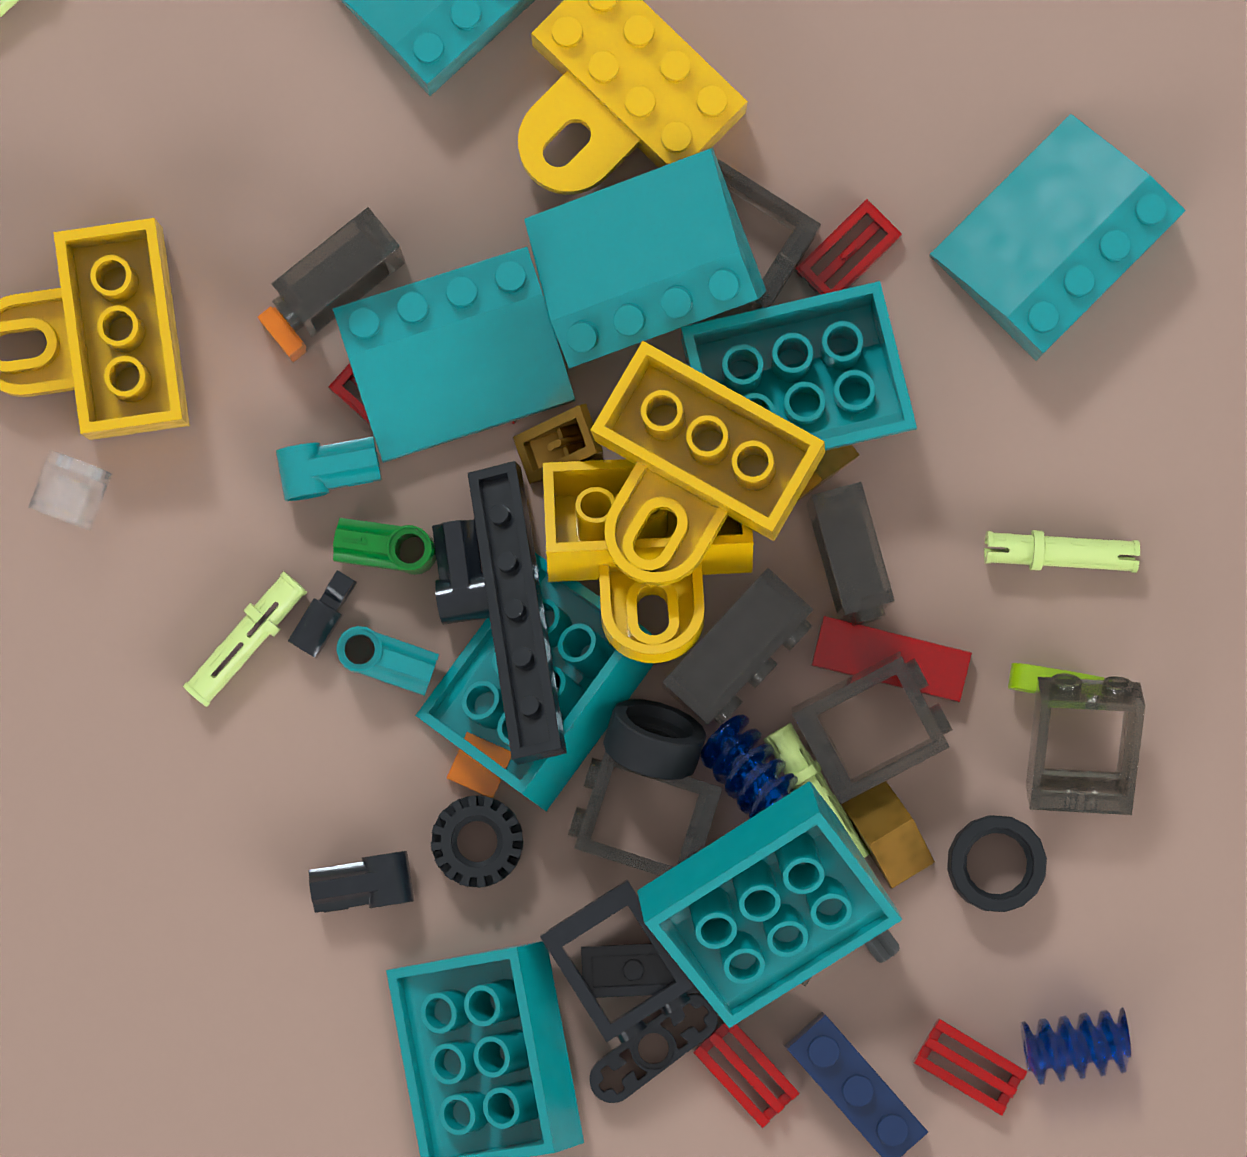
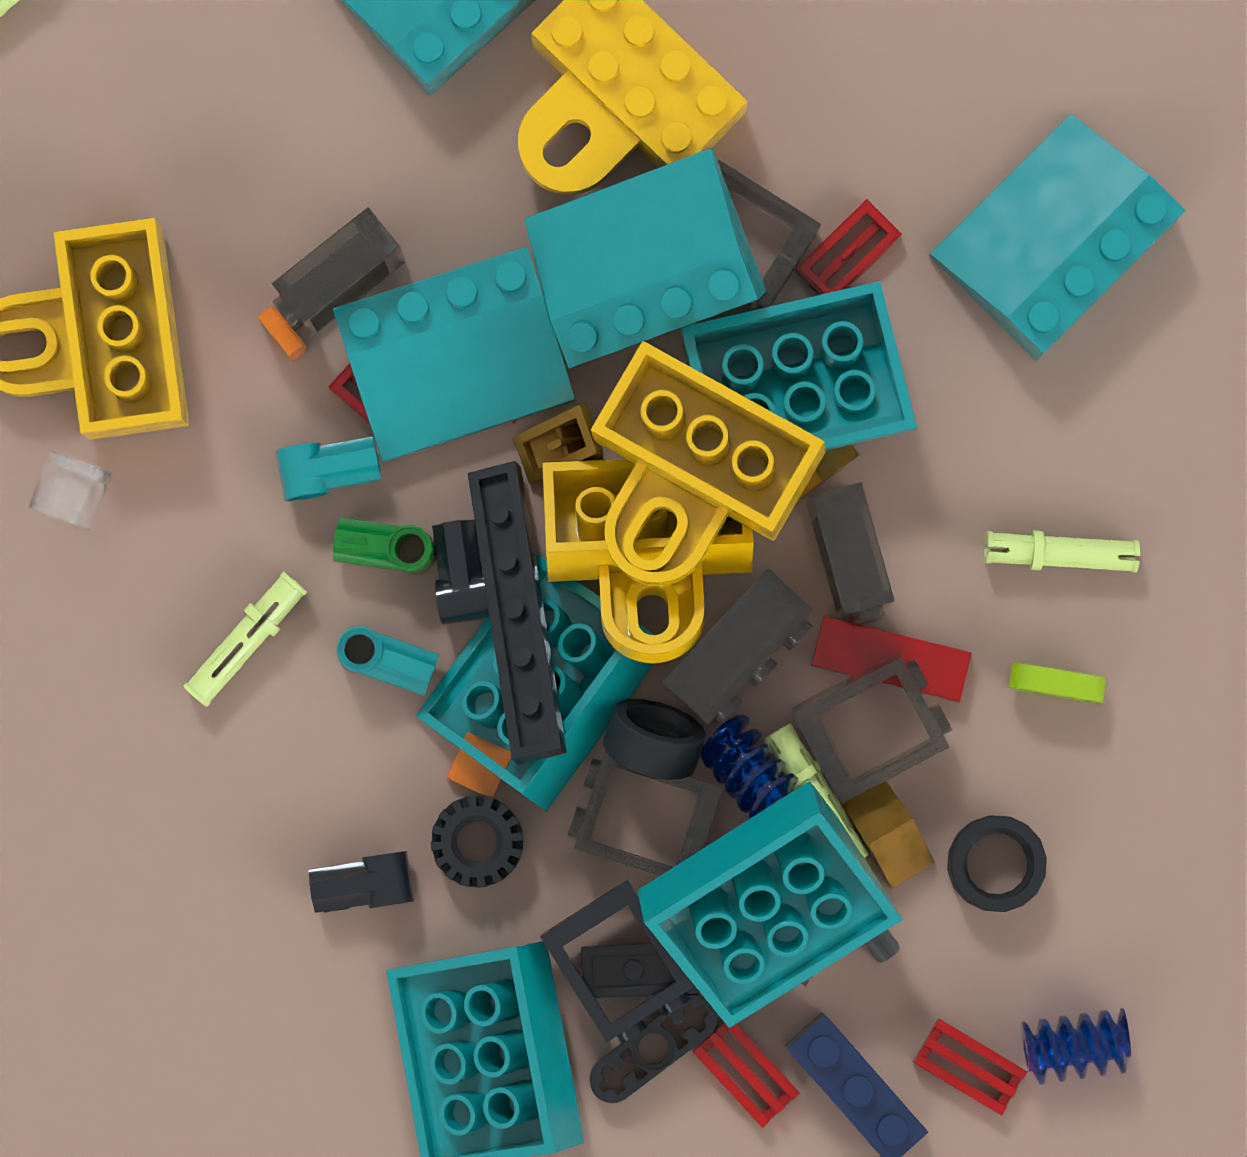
(322, 616): black bar -> none
(1083, 789): clear smoke window -> none

